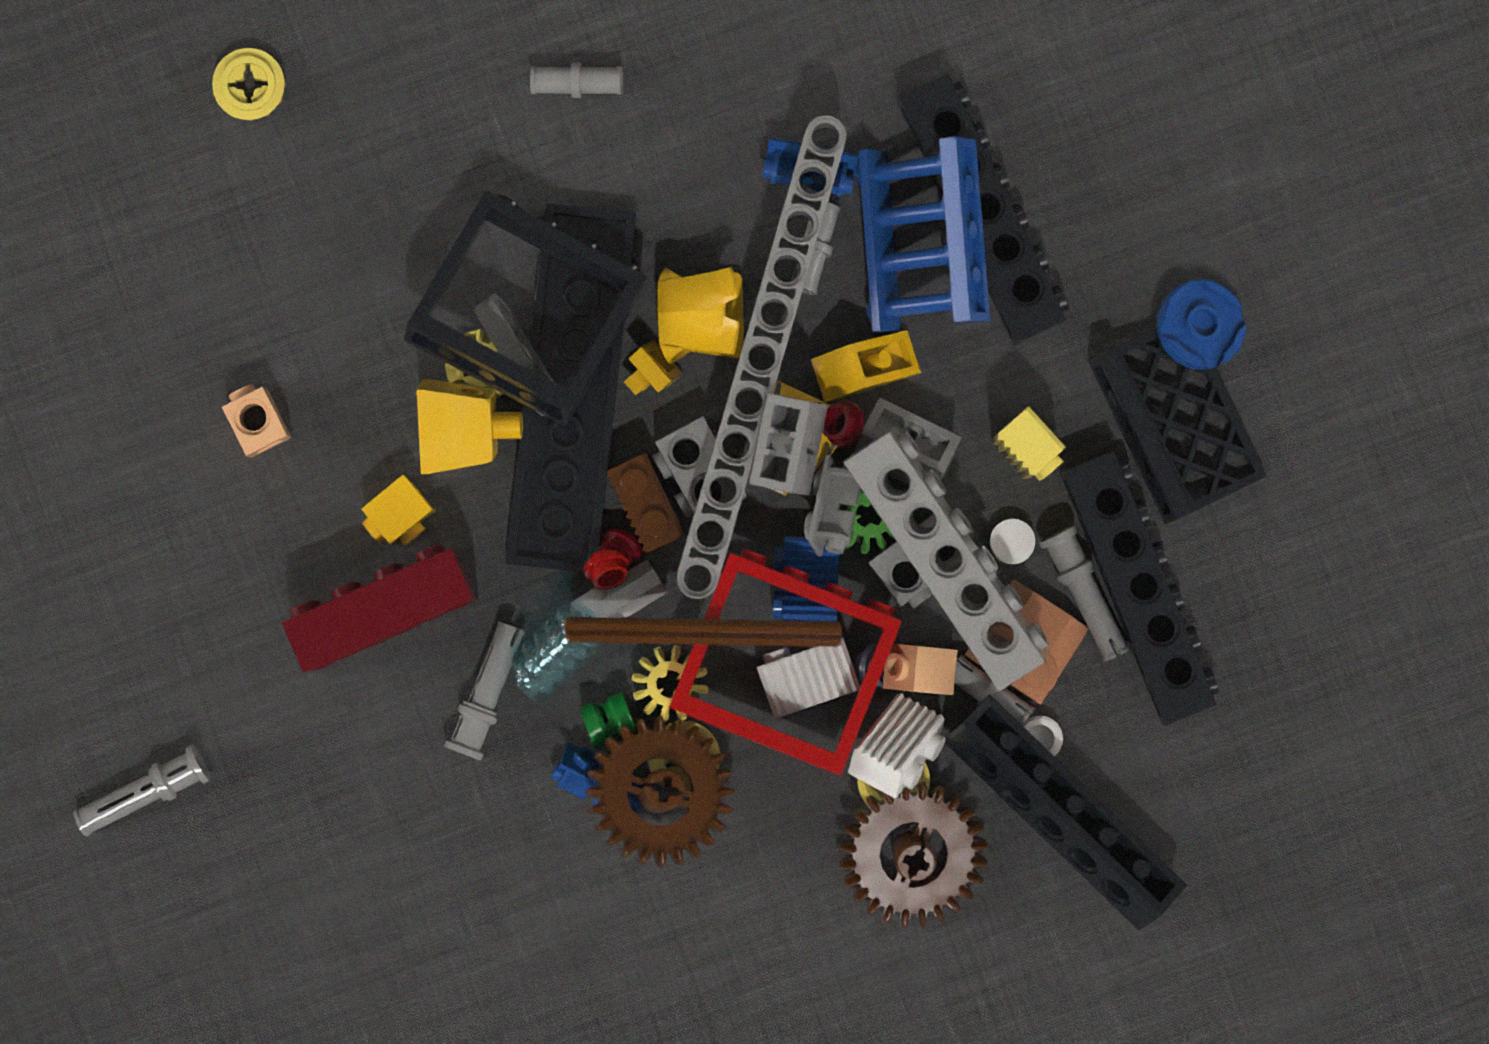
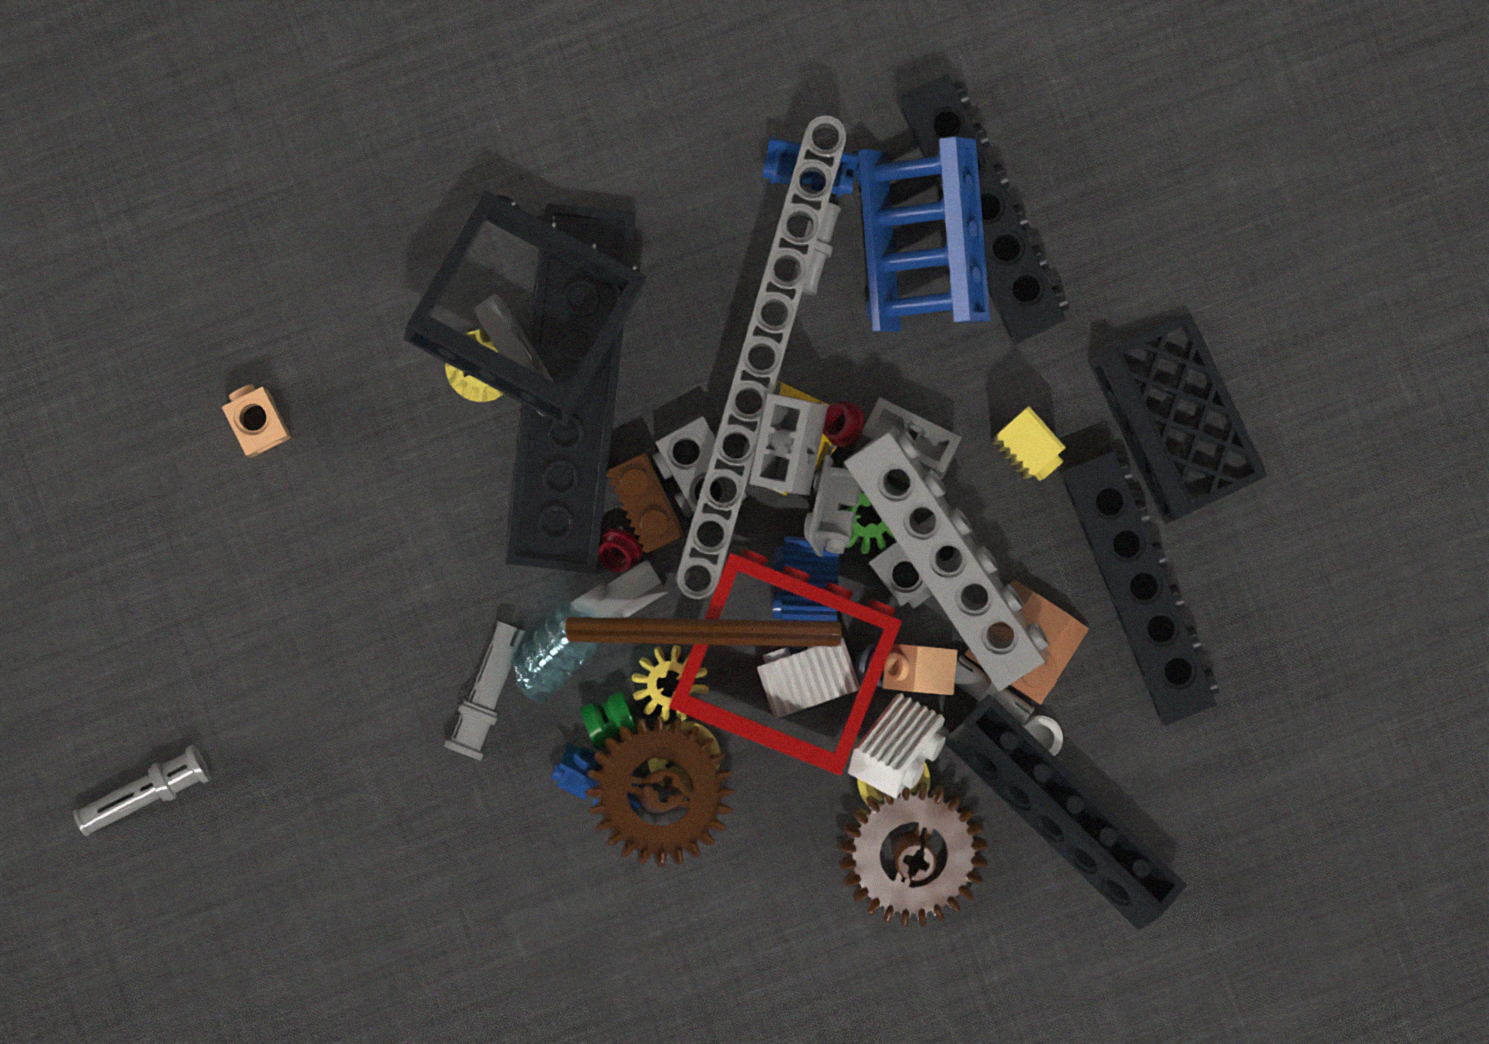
(233, 70): light yellow gear -> none
(380, 610): dark red brick -> none
(397, 513): yellow brick -> none
(460, 425): yellow torso -> none
(576, 80): light grey pin -> none
(606, 568): red plate -> none
(651, 369): yellow tile -> none
(700, 314): yellow piece -> none
(865, 365): yellow slope -> none
(1012, 541): white tile -> none
(1076, 572): light grey pin -> none
(1201, 324): blue tile -> none

